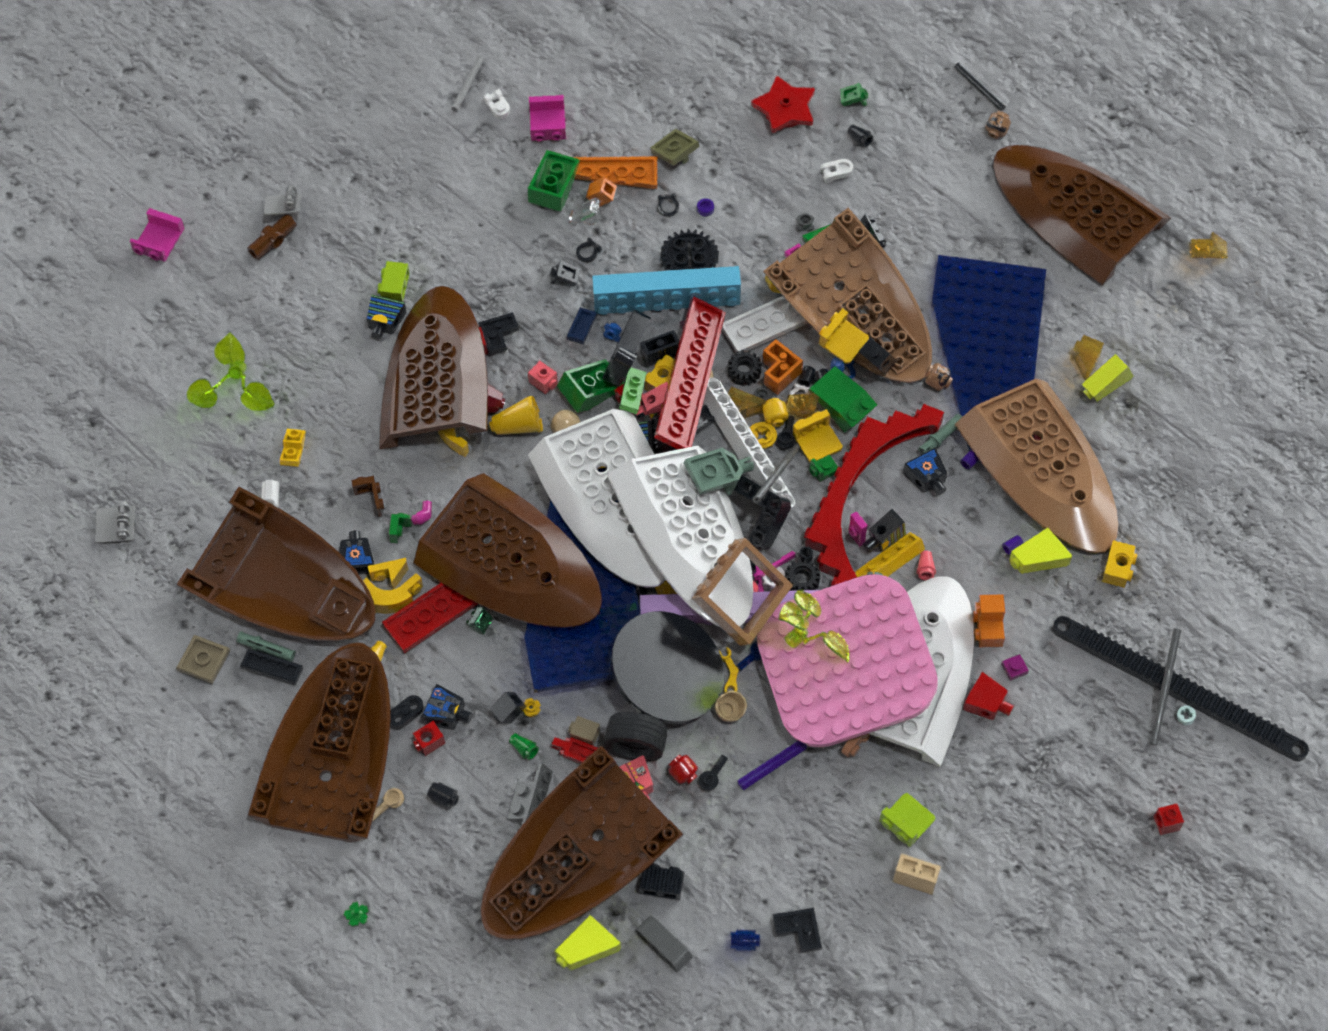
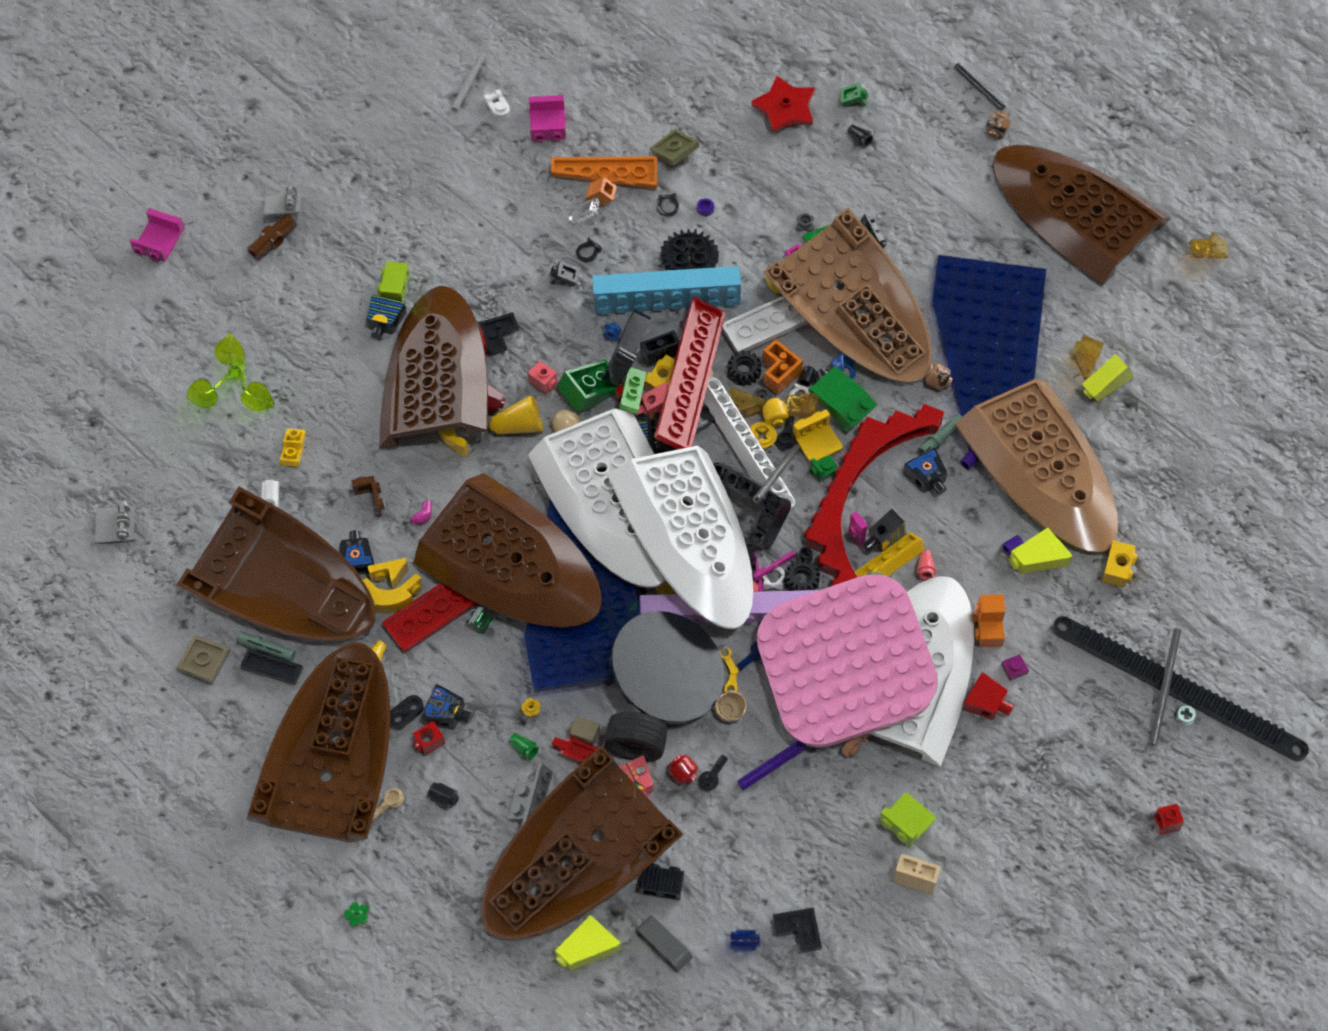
(397, 523): green bracket -> none
(507, 707): black brick -> none
(553, 180): green slope -> none
(581, 325): dark blue tile -> none
(717, 470): sand green plate -> none
(769, 605): medium nougat window -> none
(794, 615): clear neon green plant -> none
(842, 337): yellow bracket -> none
(843, 169): white plate -> none
(878, 355): black torso -> none

